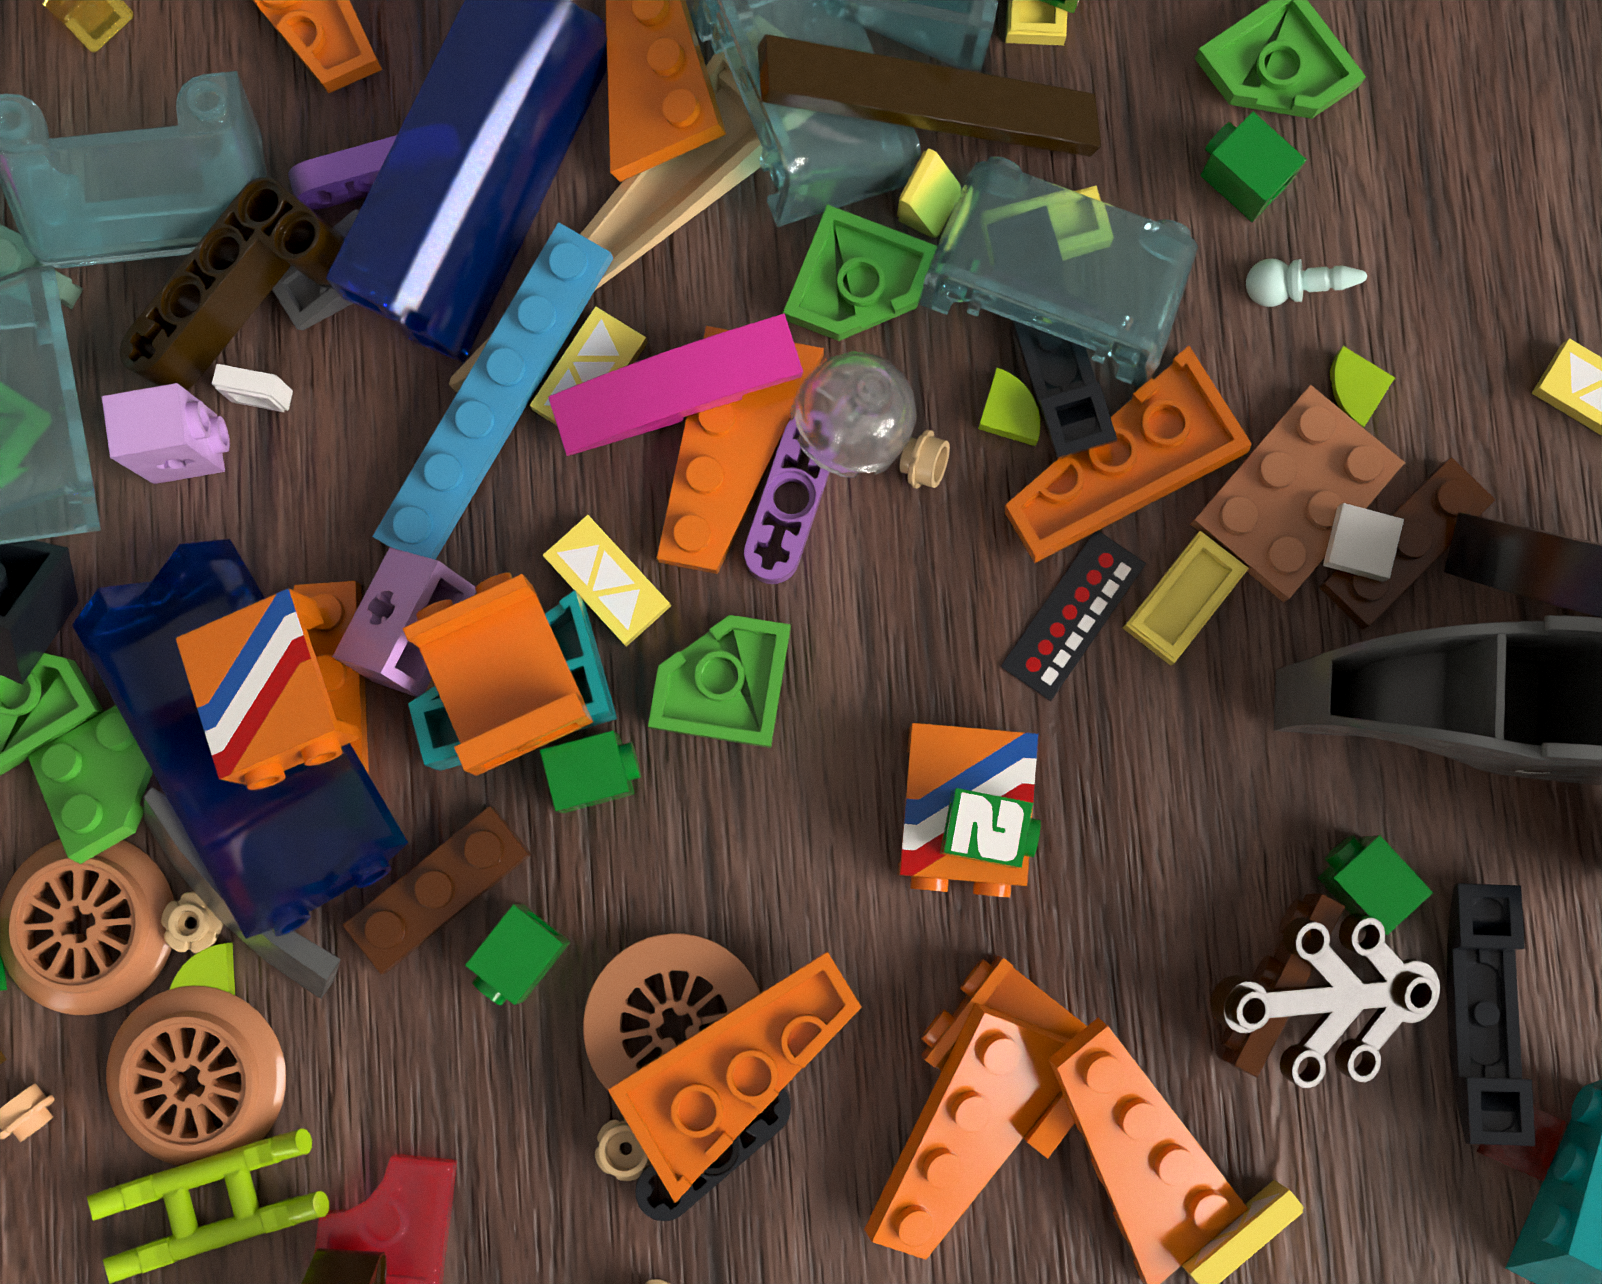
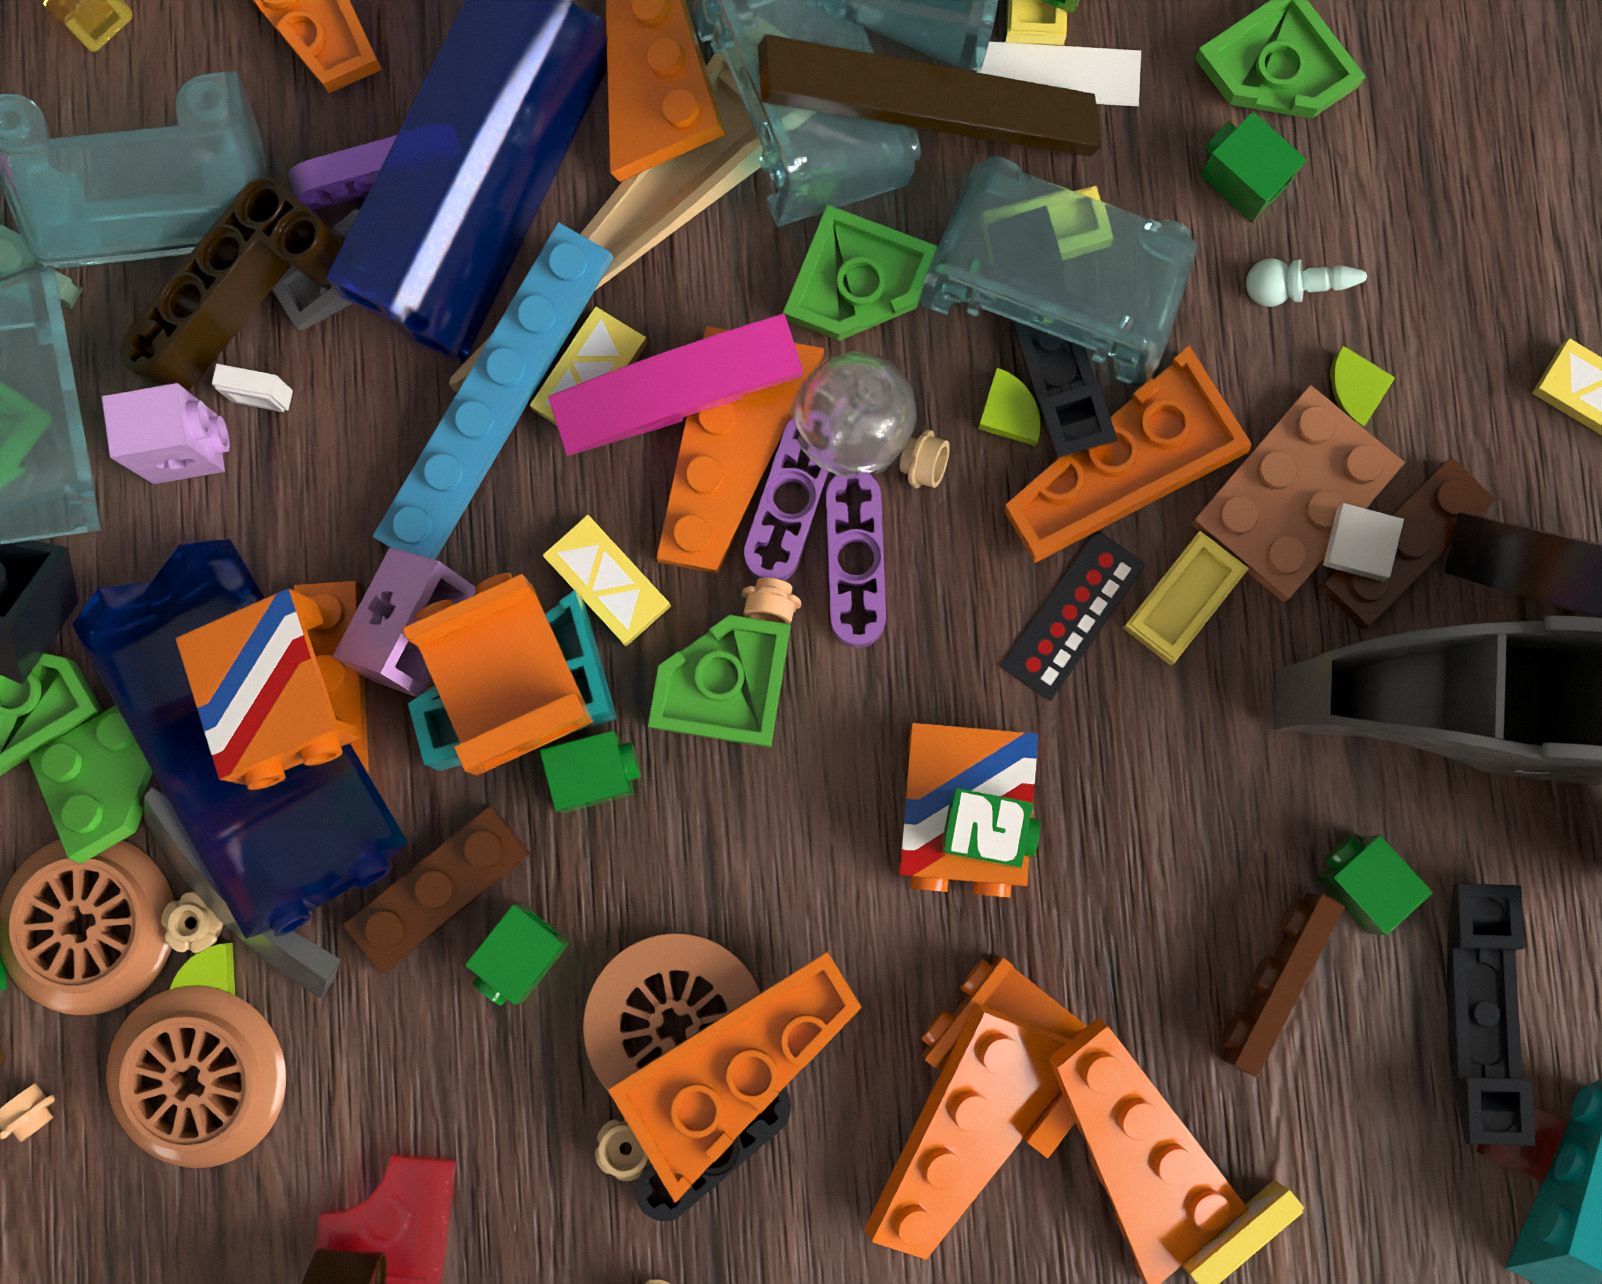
(174, 1187): lime piece -> none
(770, 601): none -> light nougat plate
(872, 602): none -> medium lavender beam
(928, 195): light yellow slope -> none
(1105, 72): none -> white sticker
(1338, 1000): plant -> none

